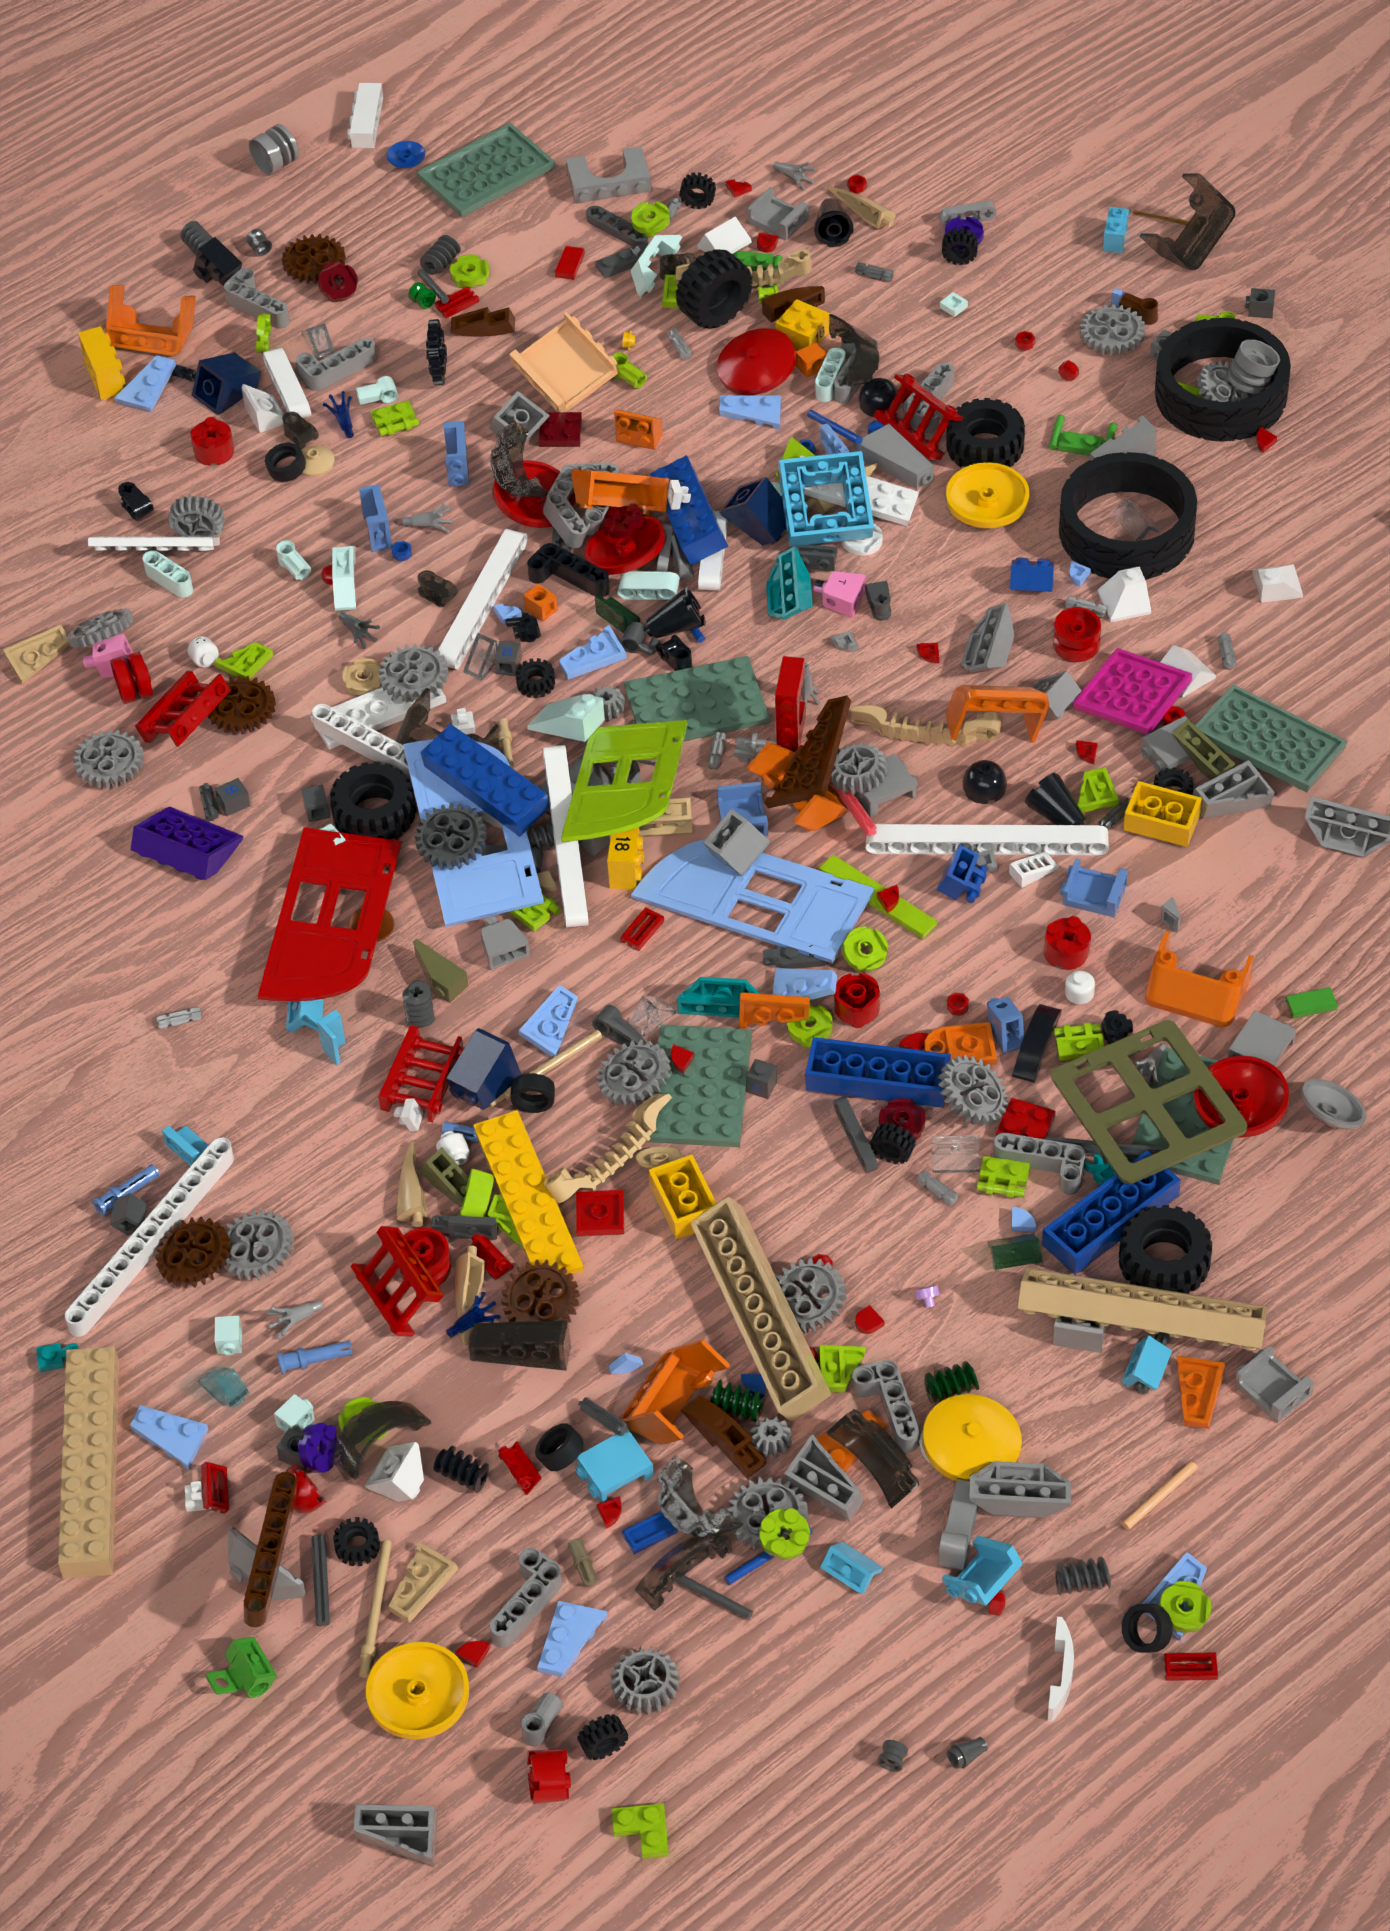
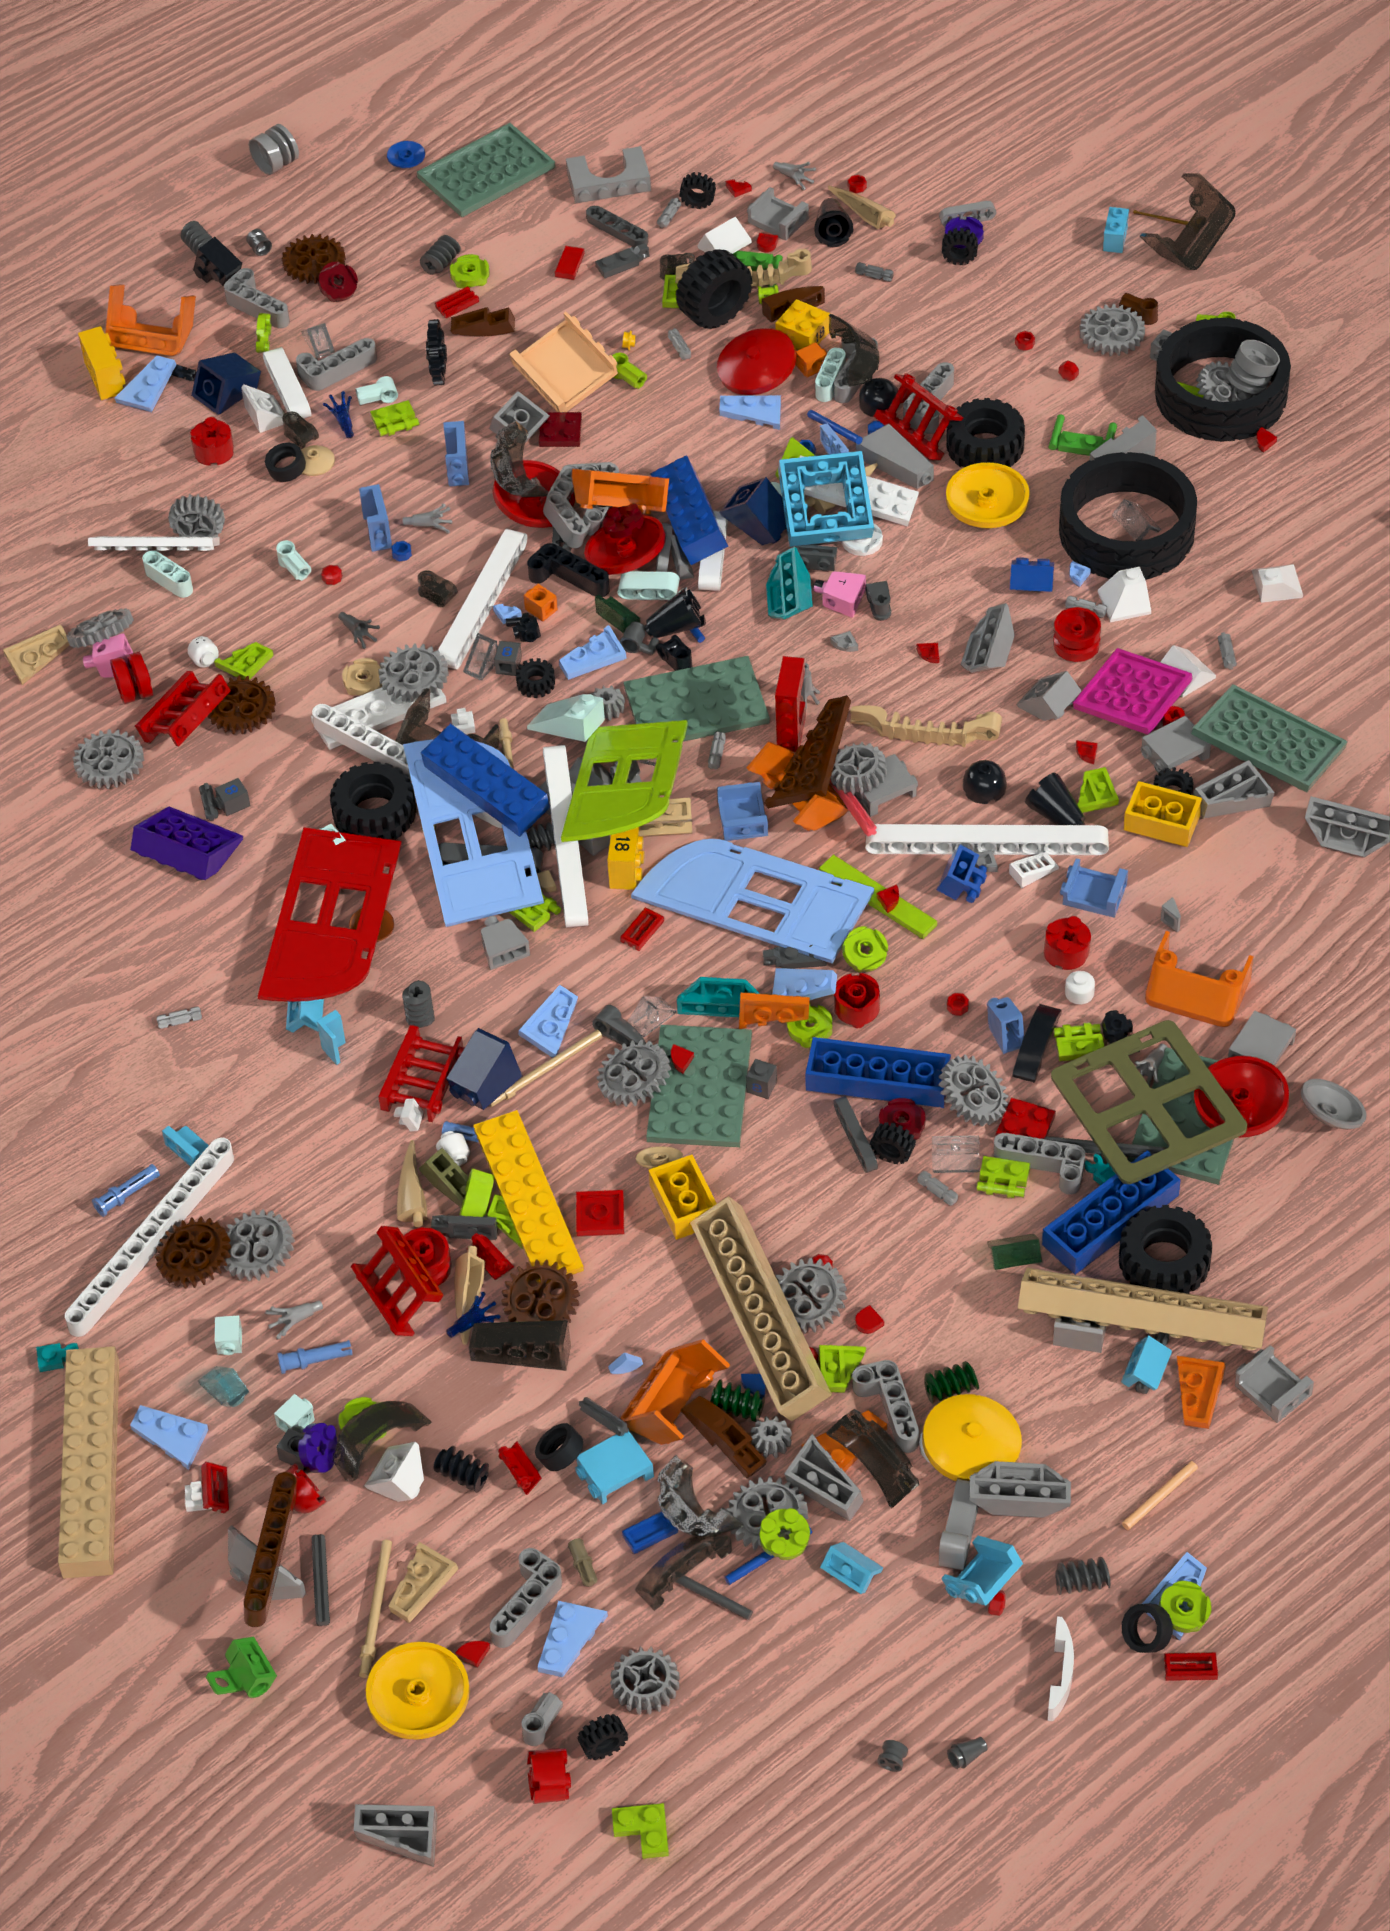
(128, 1213): dark grey brick -> none
(134, 500): black piece -> none
(315, 803): dark grey brick -> none
(343, 577): light aqua slope -> none
(356, 1529): black tyre -> none
(366, 115): white brick -> none
(421, 295): green wheel -> none
(433, 286): dark grey bar -> none
(443, 976): olive slope -> none
(450, 836): dark grey gear -> none
(532, 1103): black tyre -> none
(563, 1186): tan piece -> none
(610, 1511): red tile -> none
(637, 429): orange slope -> none
(641, 274): light aqua slope -> none
(650, 226): lime plate -> none
(677, 494): white tile -> none
(736, 842): light grey slope -> none
(748, 748): light grey hips -> none
(914, 1041): red tile -> none
(927, 1294): lavender tile -> none
(953, 304): light aqua plate -> none
(964, 1040): orange plate -> none
(998, 699): orange windscreen -> none
(1022, 1220): light blue tile -> none
(1115, 814): dark grey axle -> none
(1116, 296): light blue tile -> none
(1202, 751): olive slope -> none
(1260, 303): dark grey brick -> none
(1311, 1002): bright green tile -> none

